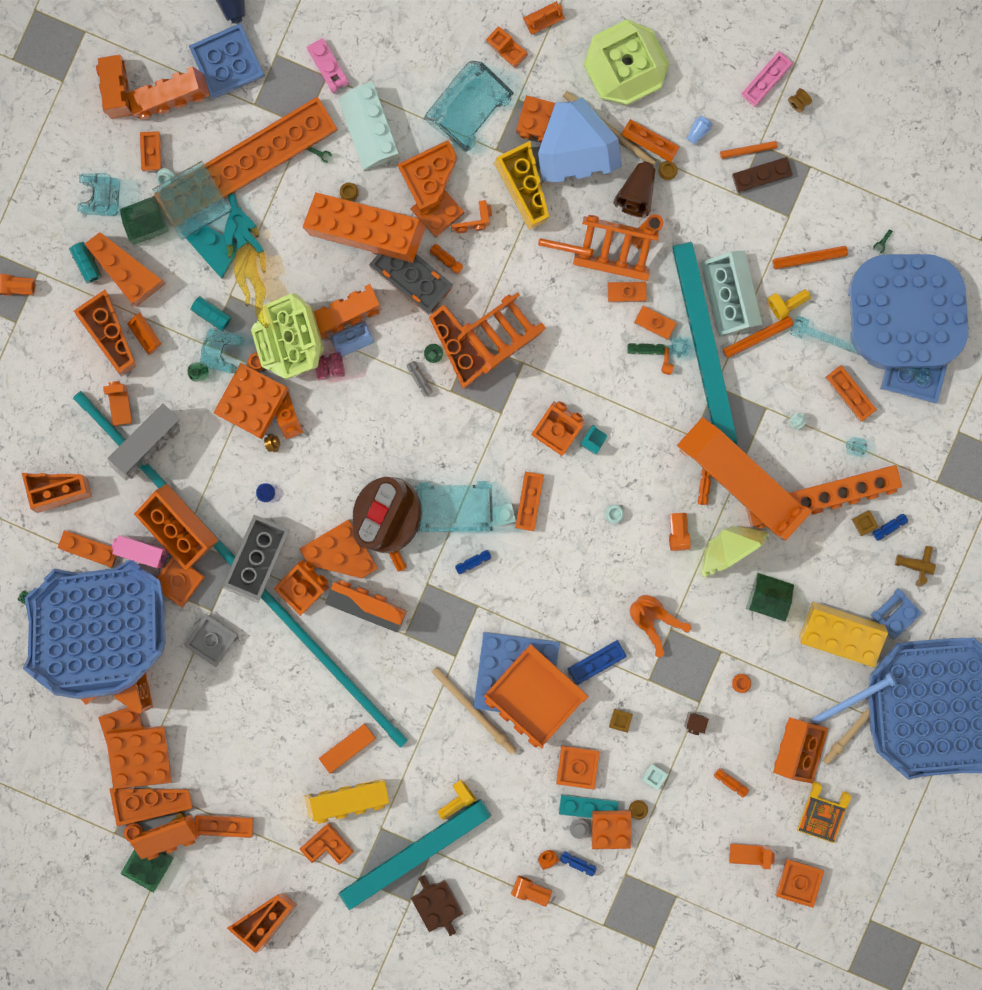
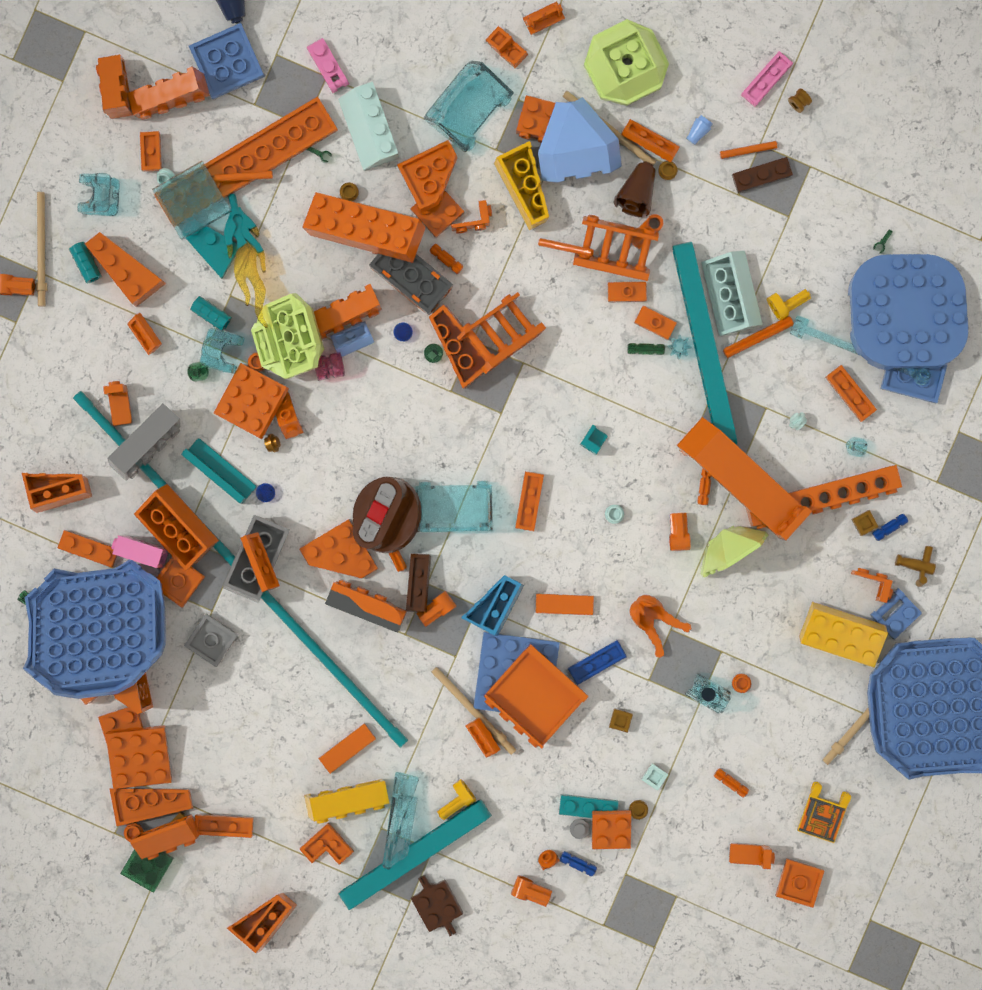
(41, 286): none -> tan bar
(103, 325): orange wedge -> none
(143, 220): clear green slope -> none
(219, 471): none -> teal panel
(243, 176): none -> orange bar
(260, 562): none -> orange plate
(302, 587): orange plate -> none
(400, 819): none -> clear light blue wedge
(403, 332): none -> clear blue plate
(418, 583): none -> reddish brown plate
(419, 378): light grey axle -> none
(439, 607): none -> orange piece
(473, 562): blue axle -> none
(482, 737): none -> orange plate
(495, 606): none -> dark azure wedge
(504, 514): light aqua plate -> none
(558, 427): orange plate -> none
(564, 604): none -> orange tile
(577, 767): orange plate -> none
(666, 367): orange hand -> none
(696, 723): reddish brown plate -> none
(709, 694): none -> clear light blue piece
(771, 597): clear green slope -> none
(800, 750): orange slope -> none
(810, 257): orange axle -> none
(884, 591): none -> orange bracket
(889, 680): light blue bar -> none

